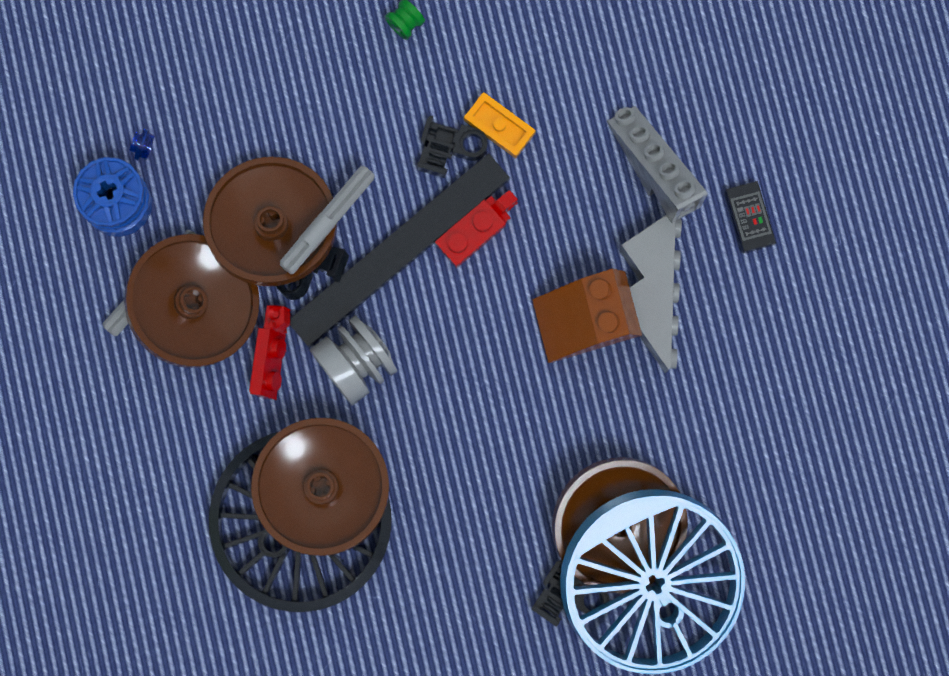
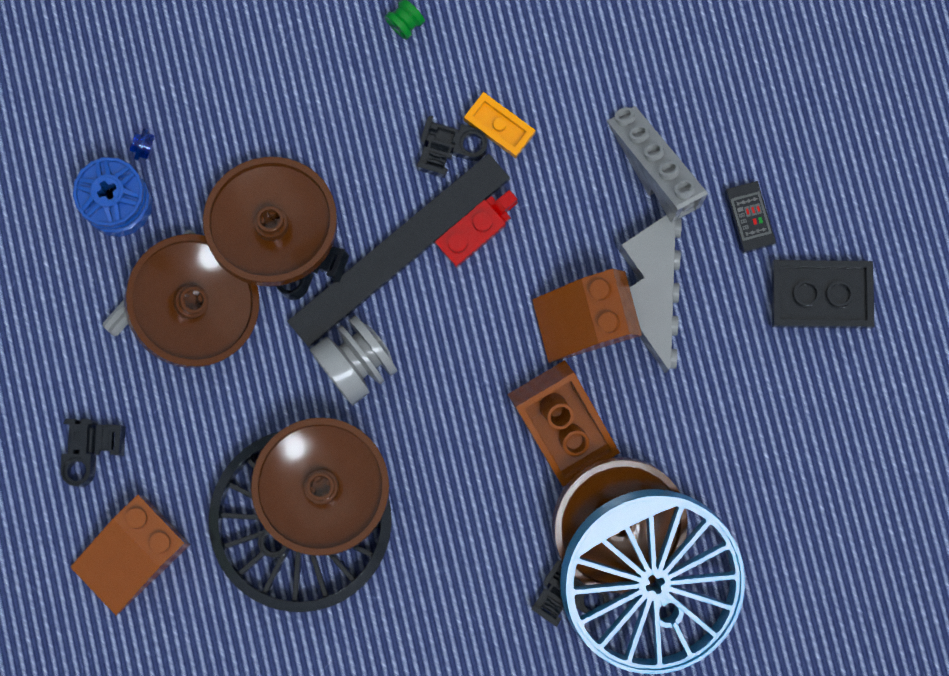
(89, 440): none -> black piece
(129, 554): none -> dark orange slope
(269, 353): red hinge -> none
(326, 220): light grey axle -> none
(563, 422): none -> dark orange slope
(822, 294): none -> black plate

